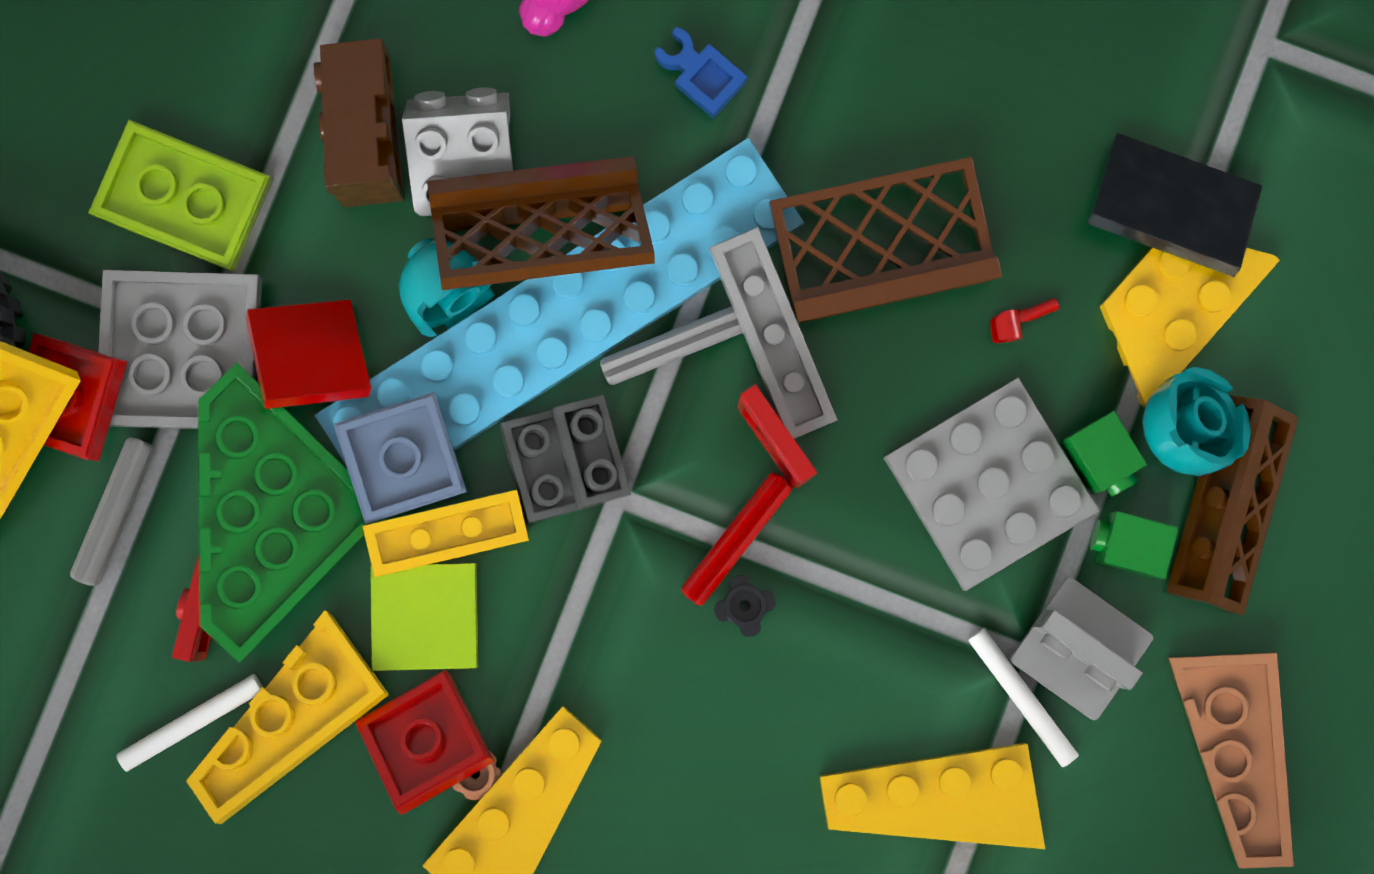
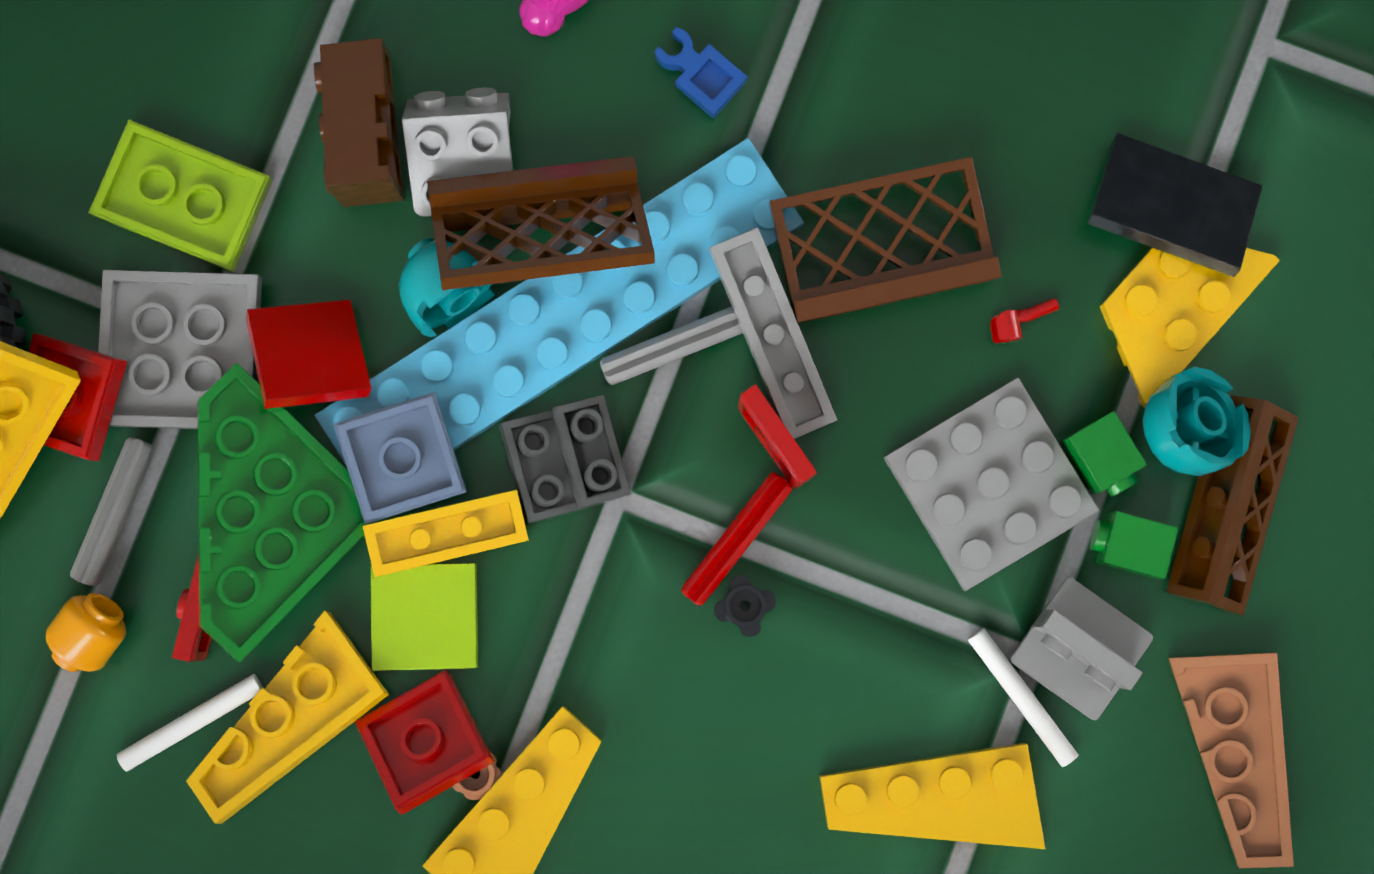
(86, 632): none -> light orange head

